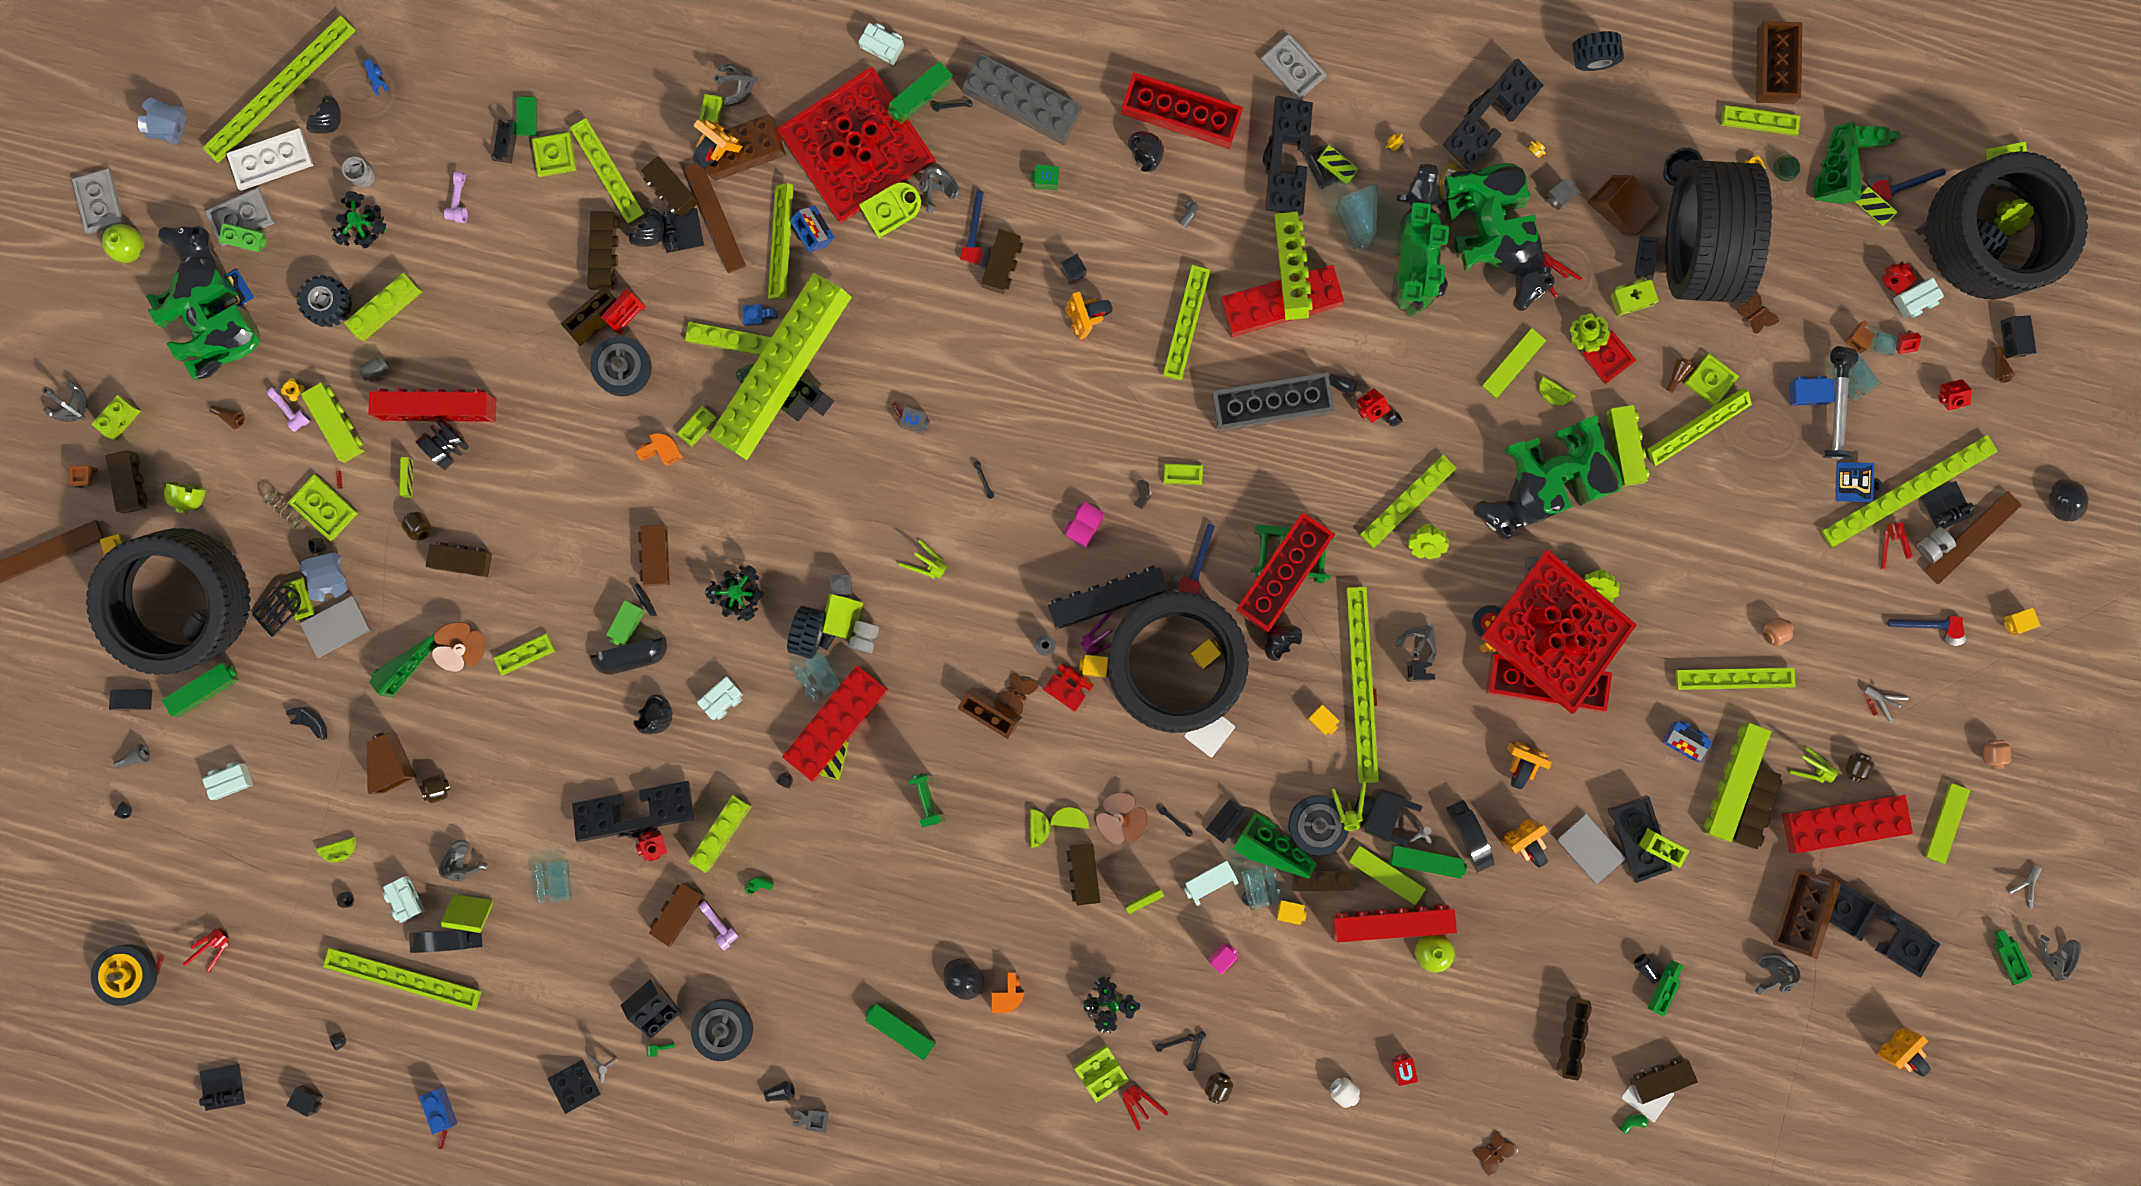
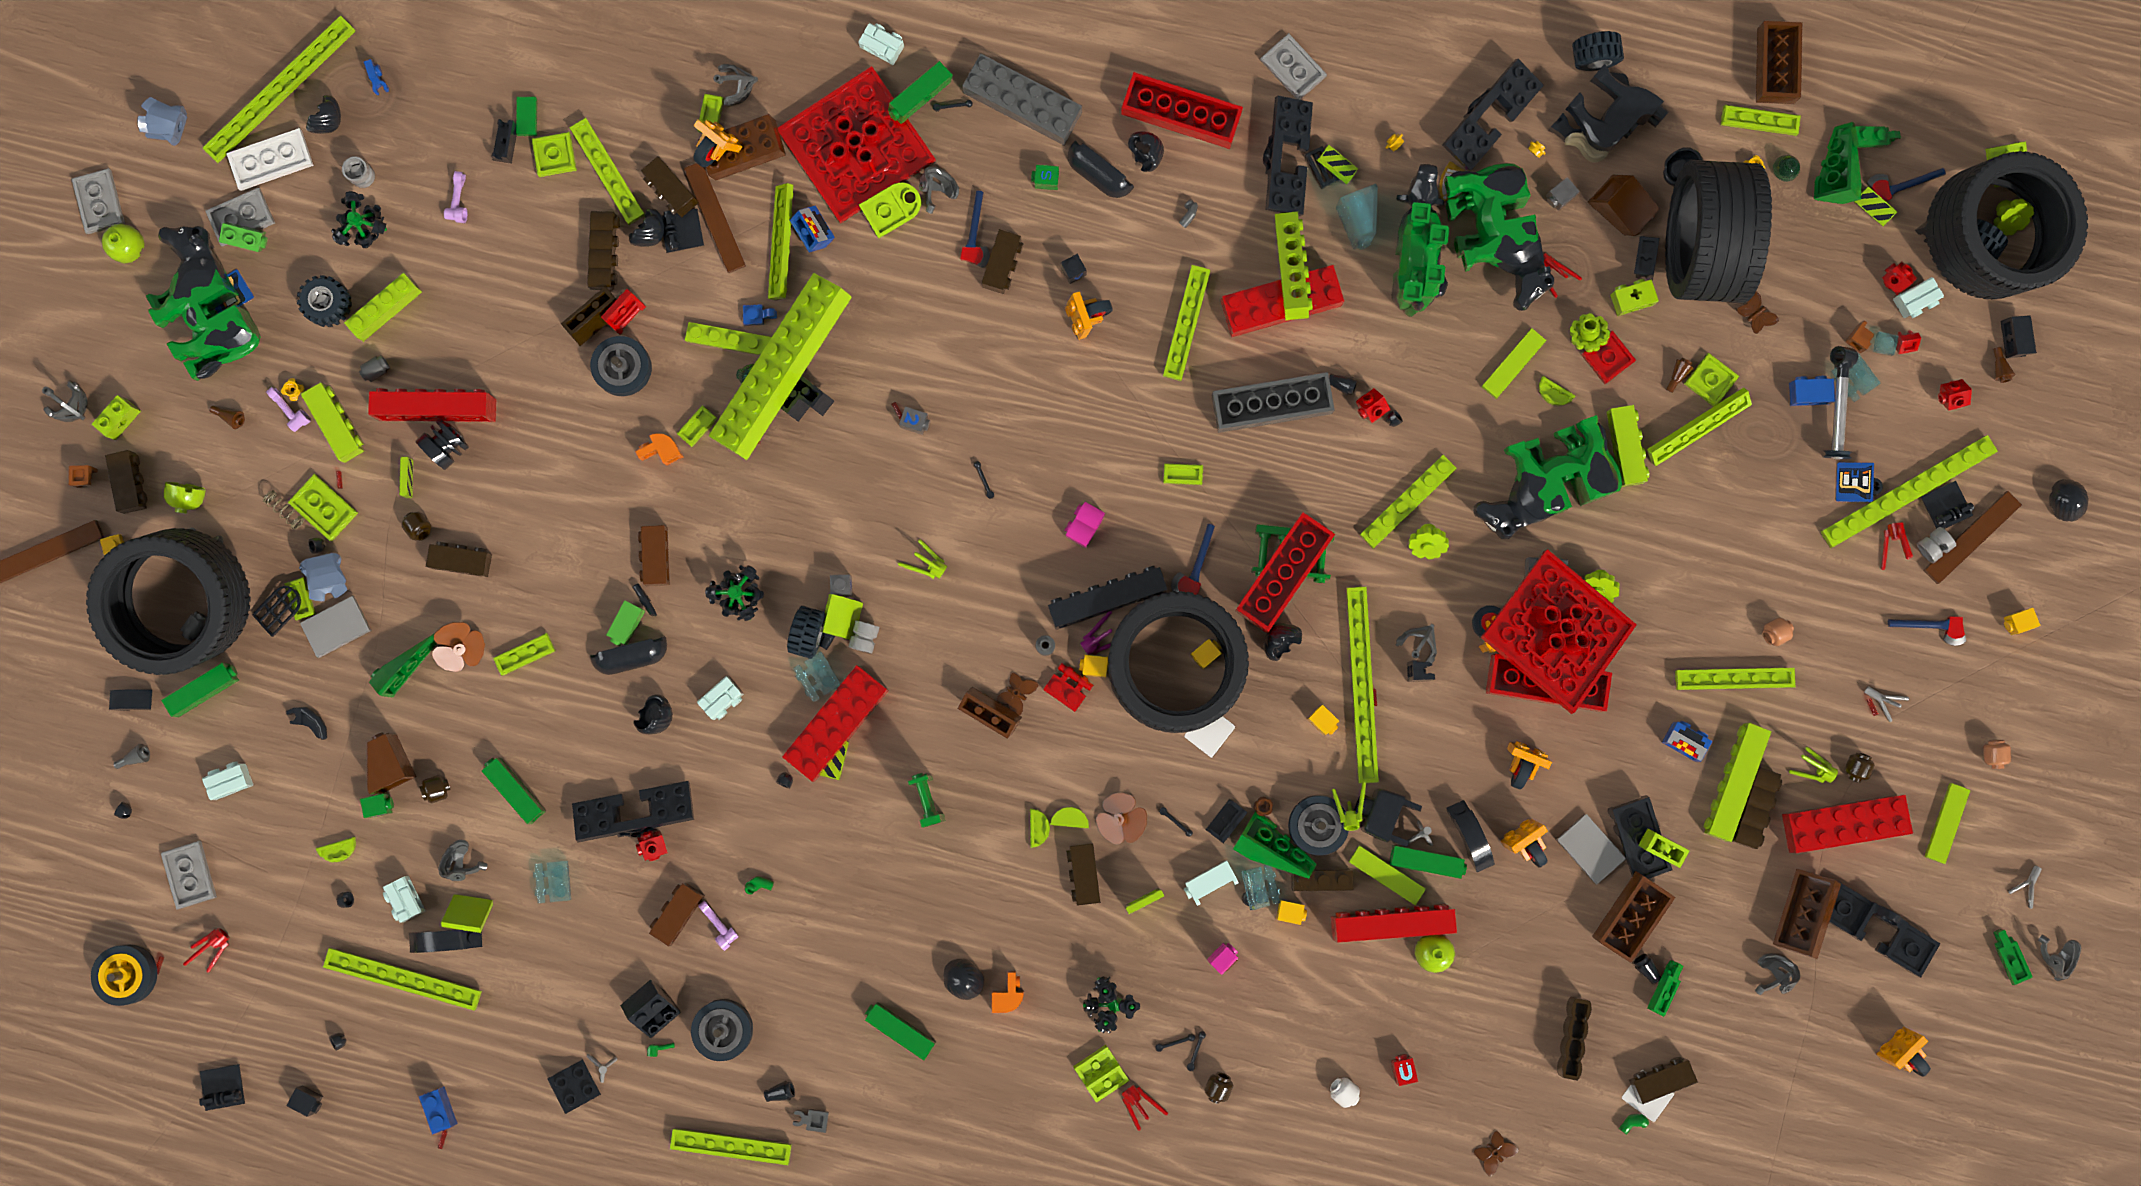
(188, 875): none -> light grey tile
(377, 805): none -> green brick
(513, 790): none -> green brick
(720, 833): lime brick -> none
(730, 1146): none -> lime plate
(1098, 171): none -> black brick
(1144, 492): clear smoke arm -> none
(1268, 806): none -> reddish brown plate
(1630, 108): none -> black piece
(1633, 917): none -> reddish brown brick

